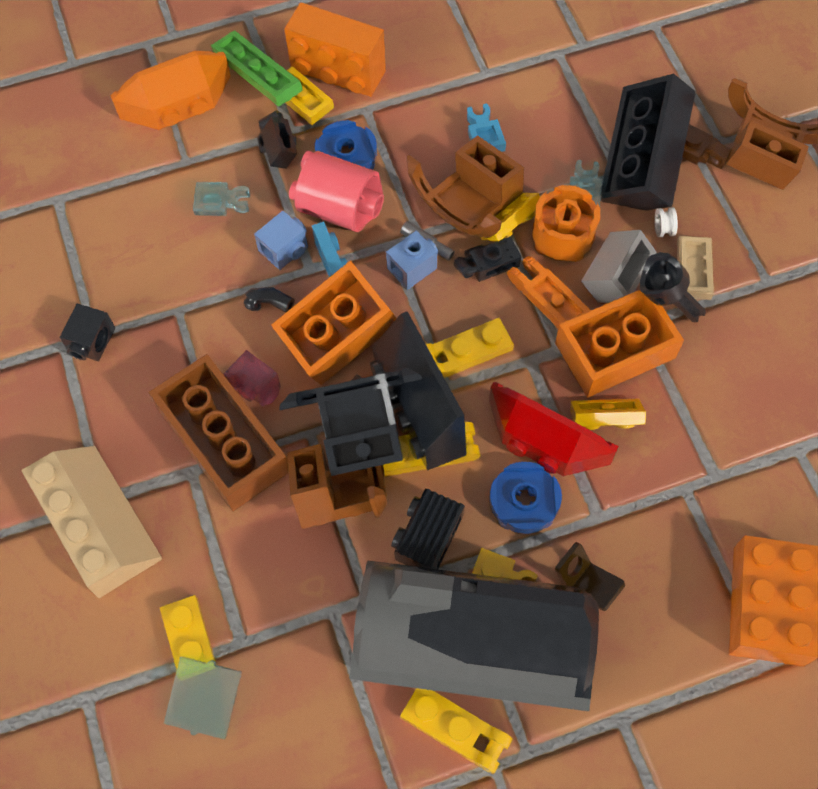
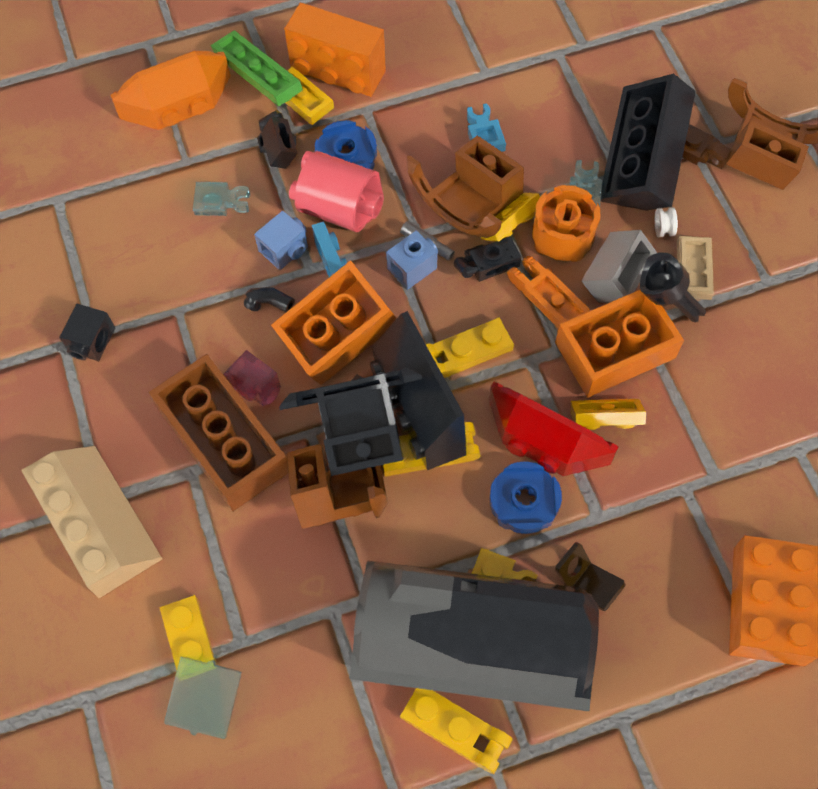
(429, 530): black brick -> none

